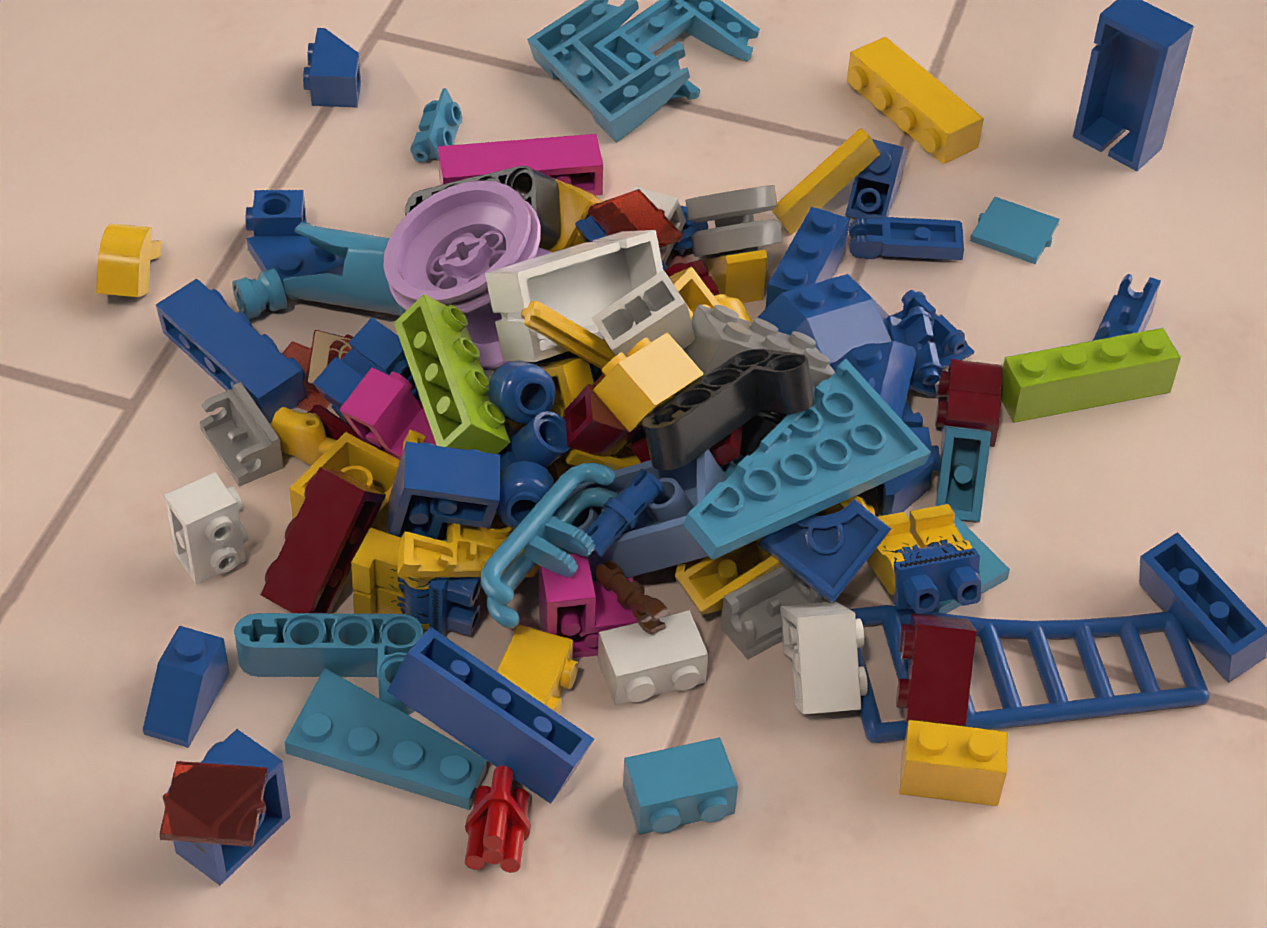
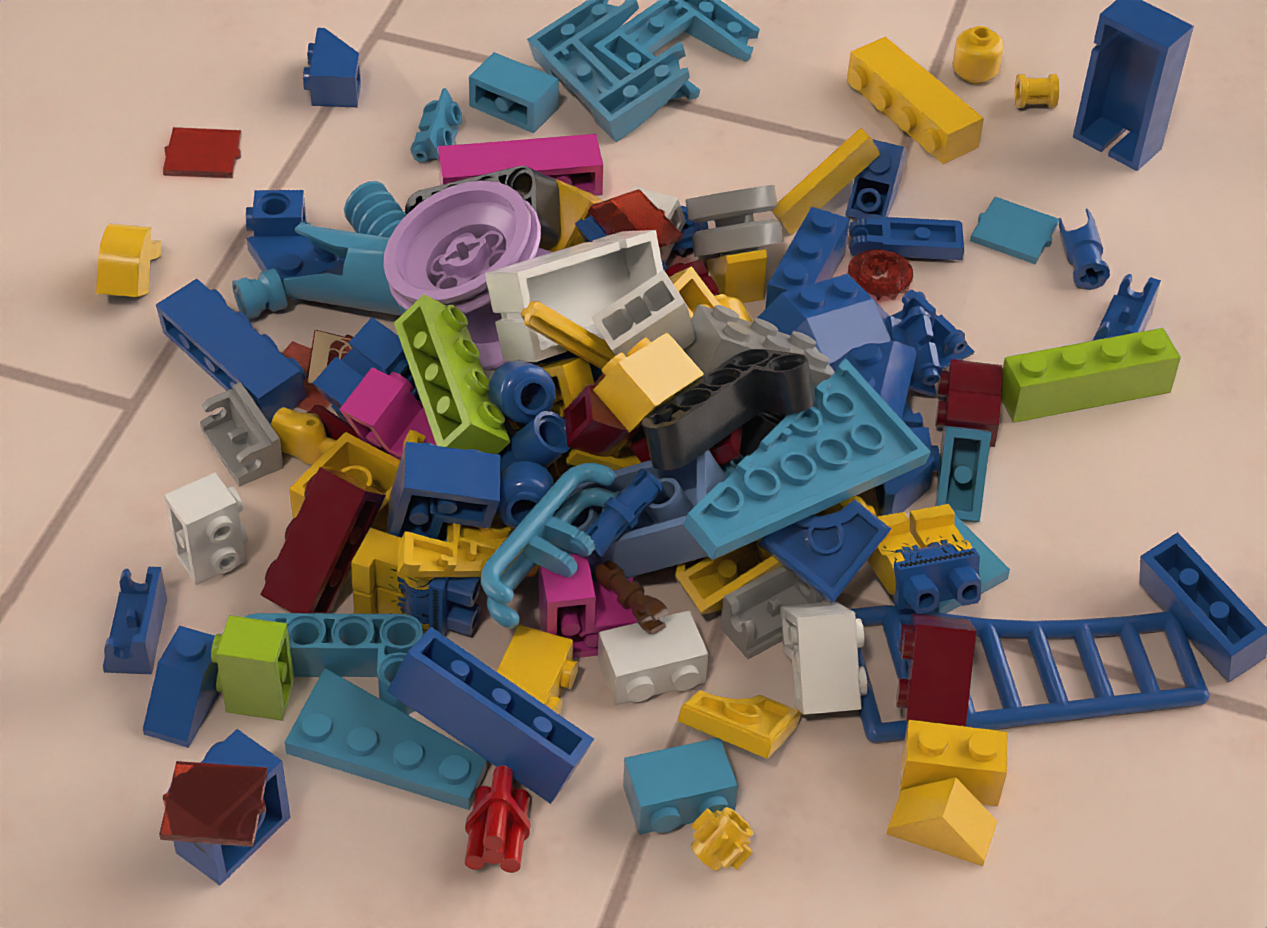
(136, 624): none -> blue hinge
(202, 152): none -> clear red piece
(254, 667): none -> lime brick
(373, 210): none -> dark azure piece
(513, 92): none -> dark azure brick
(721, 839): none -> yellow gear
(749, 723): none -> yellow tile
(878, 262): none -> clear red gear
(944, 820): none -> yellow slope
(978, 54): none -> yellow head
(1036, 91): none -> yellow bush
(1085, 252): none -> blue piece

